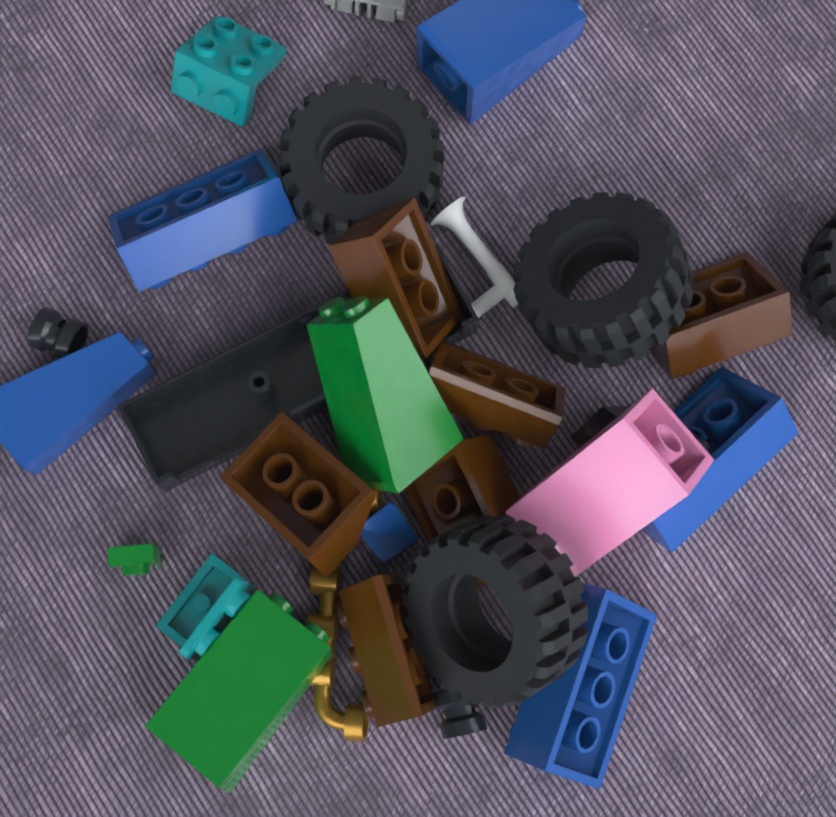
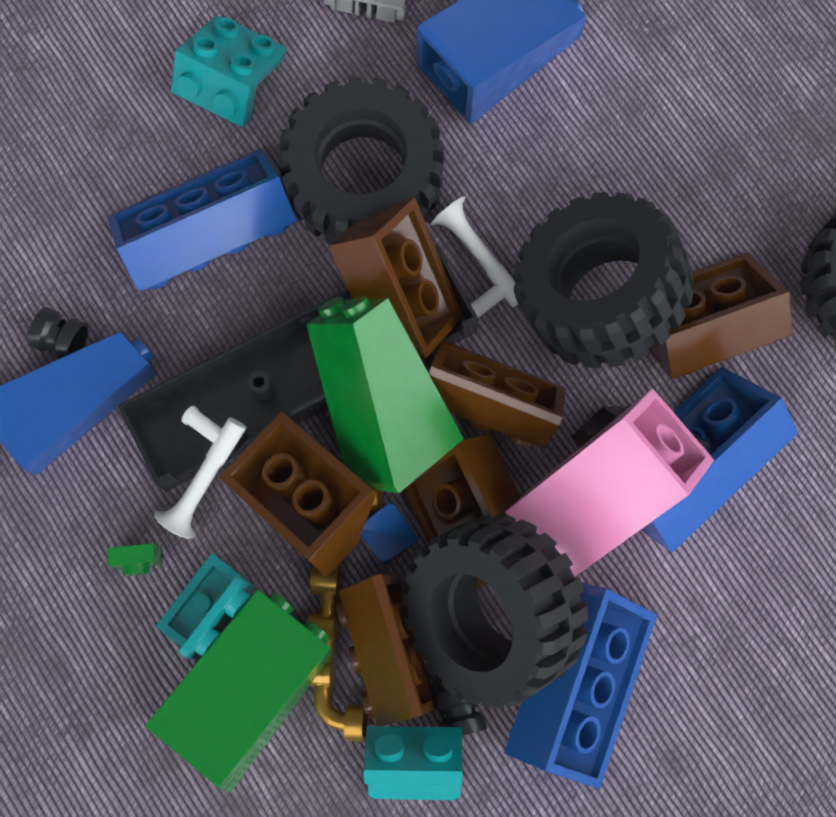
(224, 440): none -> white piece
(413, 762): none -> teal bracket

